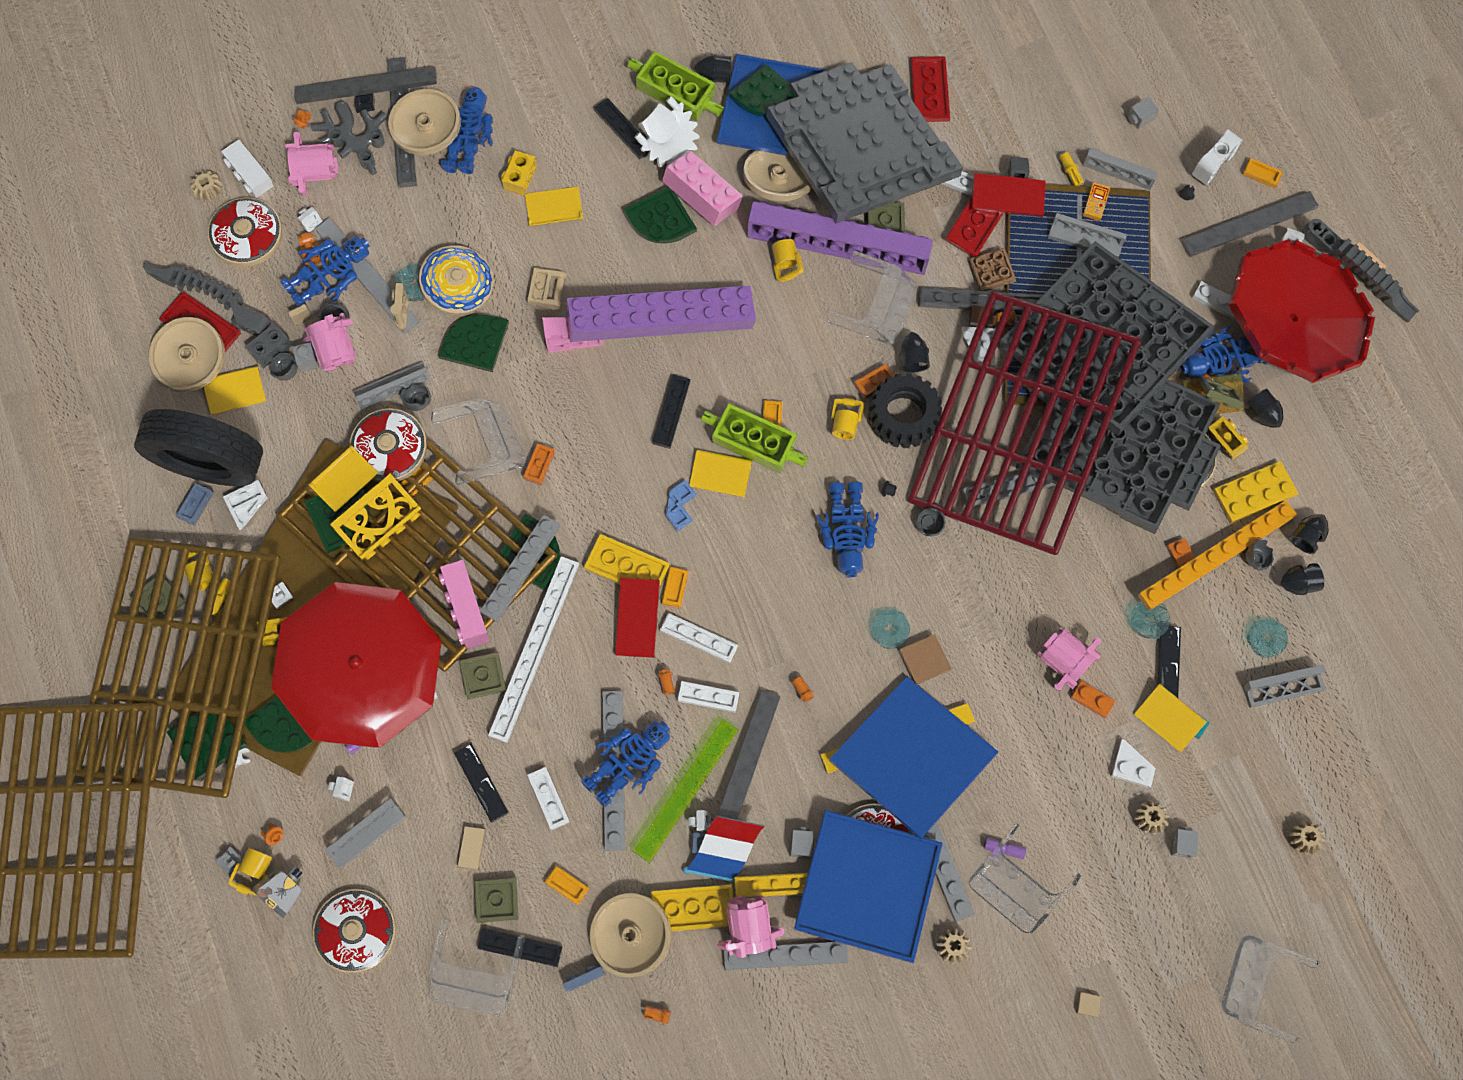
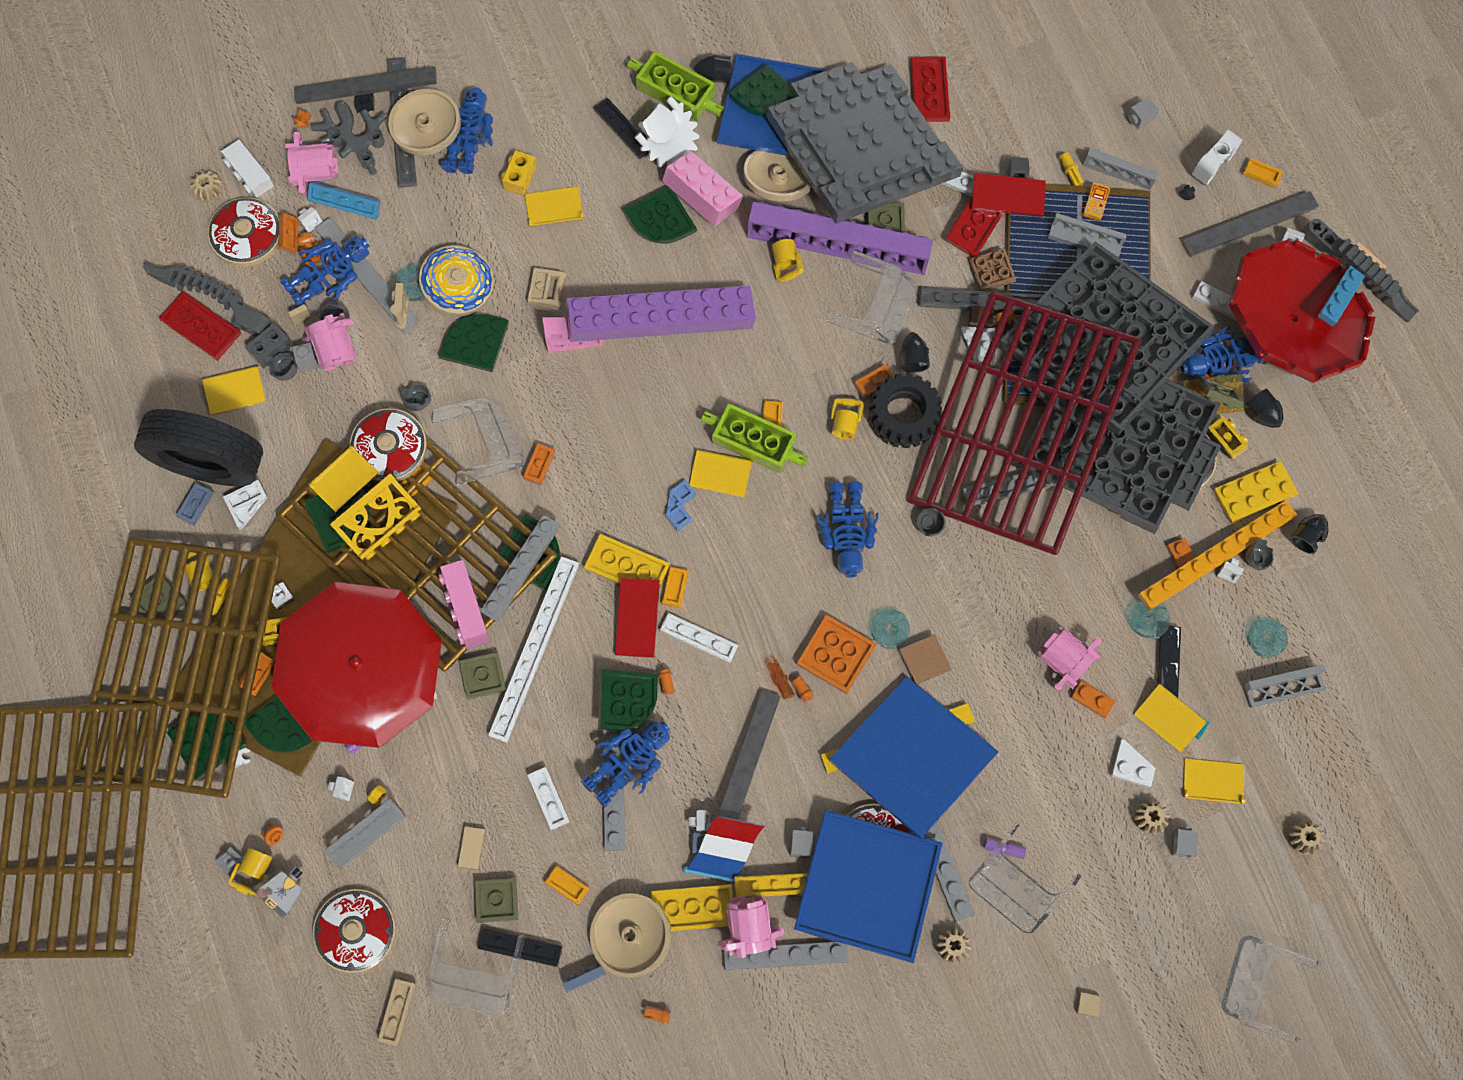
(186, 354): tan dish -> none
(264, 668): none -> orange plate
(288, 233): none -> orange plate
(344, 200): none -> dark azure plate
(377, 795): none -> yellow tile
(391, 385): light grey fence -> none
(396, 1012): none -> tan plate
(481, 783): black tile -> none
(625, 699): none -> dark green plate
(671, 411): black tile -> none
(685, 791): clear neon green plate -> none
(708, 697): white plate -> none
(780, 680): none -> clear orange pin
(836, 654): none -> orange plate
(888, 489): black piece -> none
(1214, 781): none -> yellow piece
(1230, 571): none -> white tile
(1302, 580): black helmet -> none
(1341, 296): none -> dark azure plate

